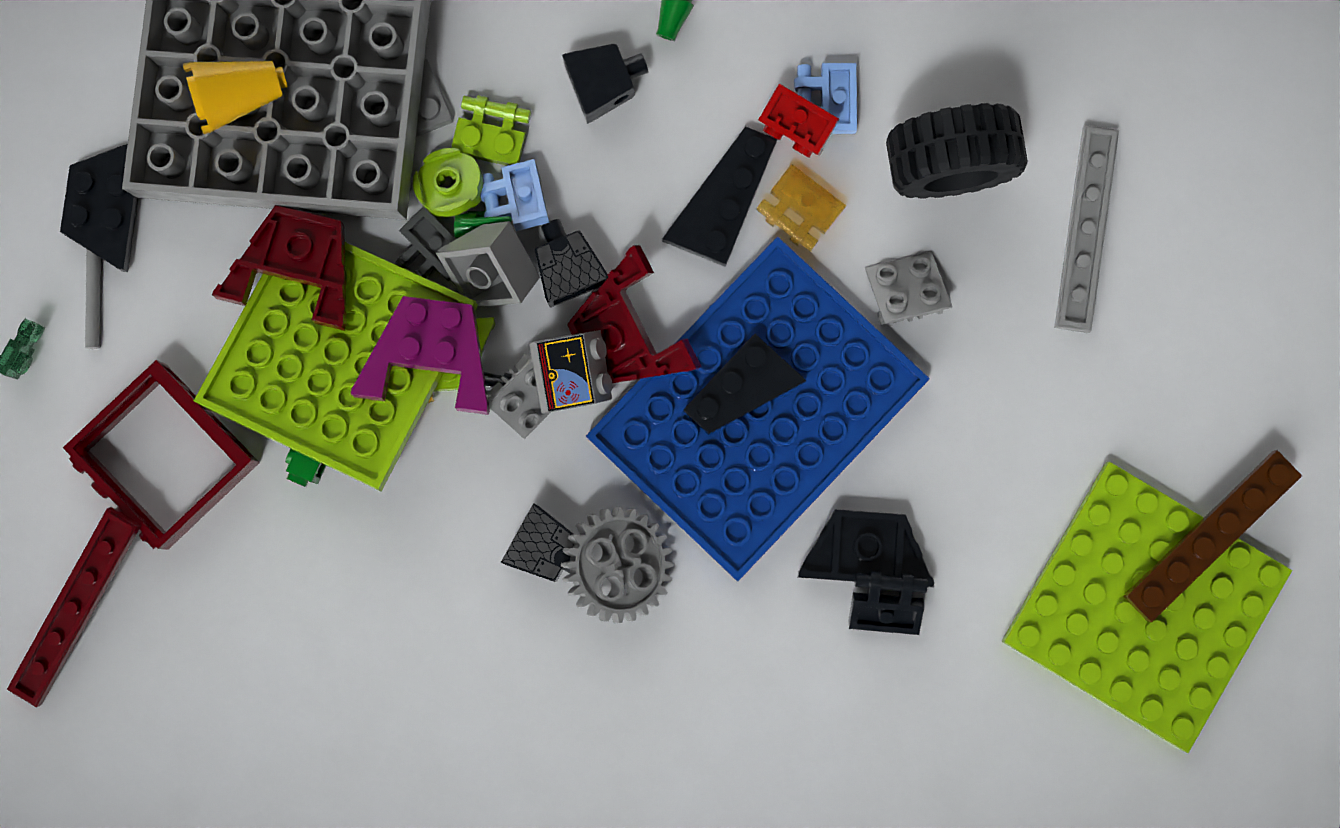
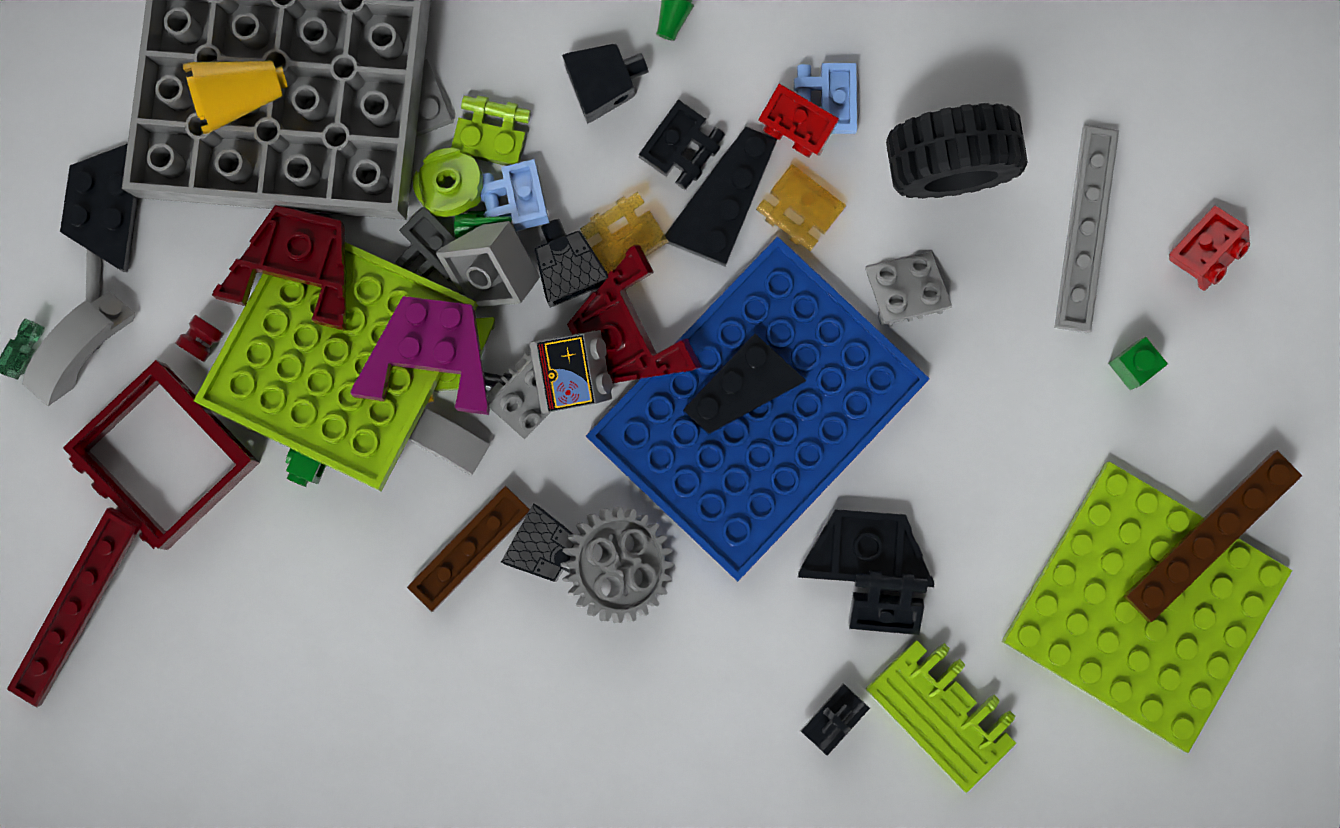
(66, 348): none -> light grey arch
(205, 332): none -> dark red wheel
(449, 441): none -> light grey slope
(468, 549): none -> reddish brown plate
(640, 231): none -> clear yellow plate
(673, 138): none -> black plate
(835, 719): none -> black hips
(939, 717): none -> lime hinge
(1138, 363): none -> green brick
(1211, 247): none -> red bracket

